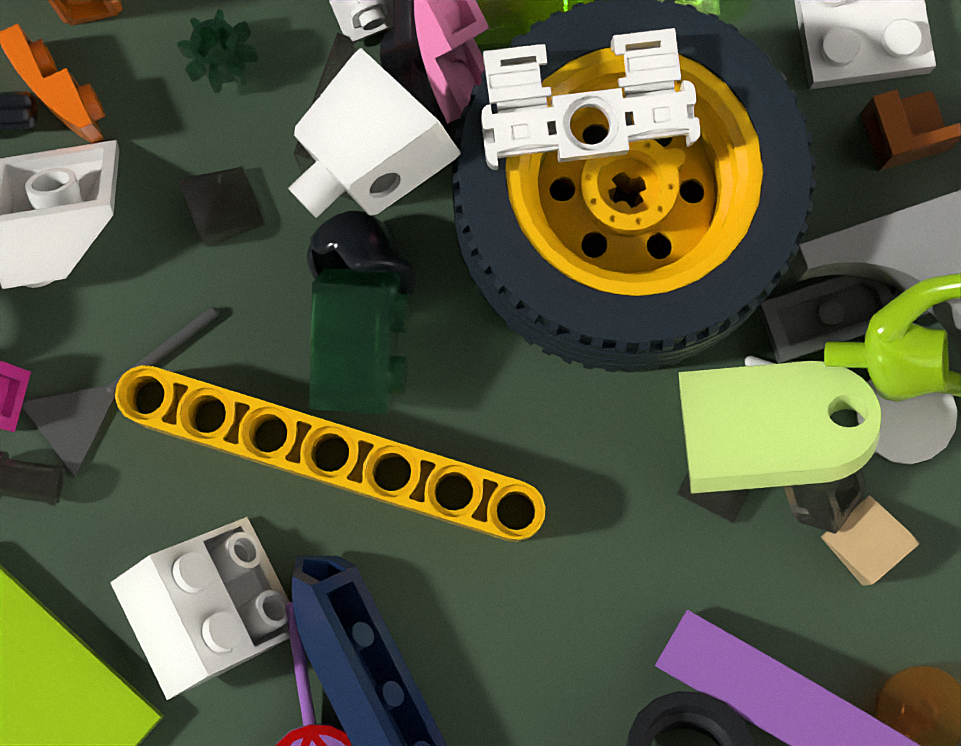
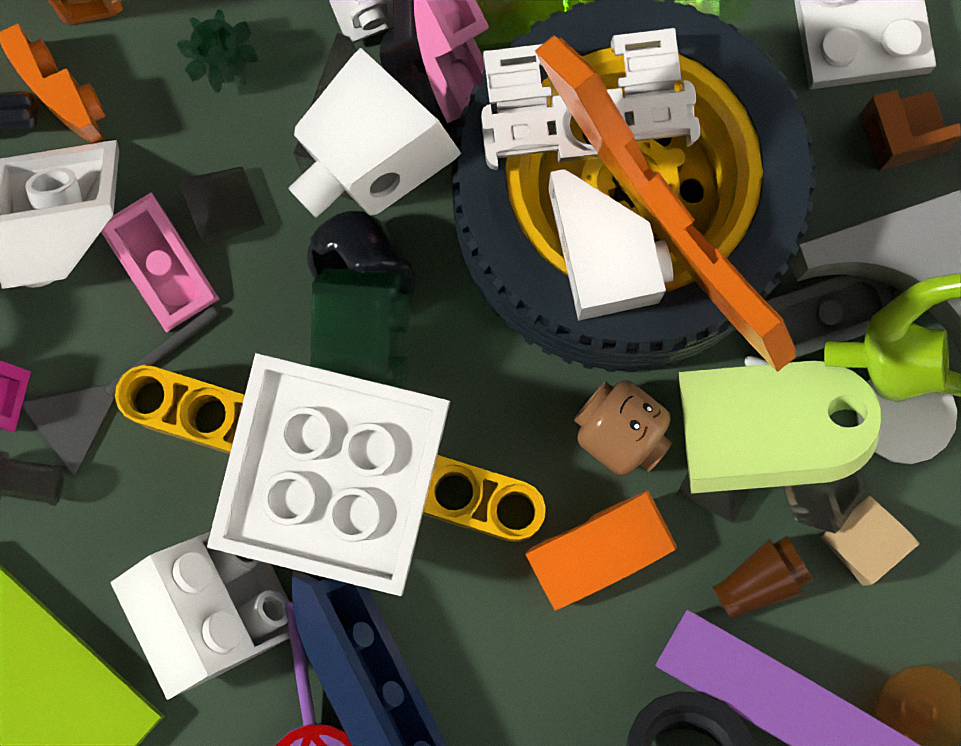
(159, 262): none -> bright pink slope
(328, 474): none -> white plate
(601, 550): none -> orange slope
(606, 250): none -> white slope
(615, 144): none -> orange tile
(624, 428): none -> medium nougat head
(763, 579): none -> reddish brown cone

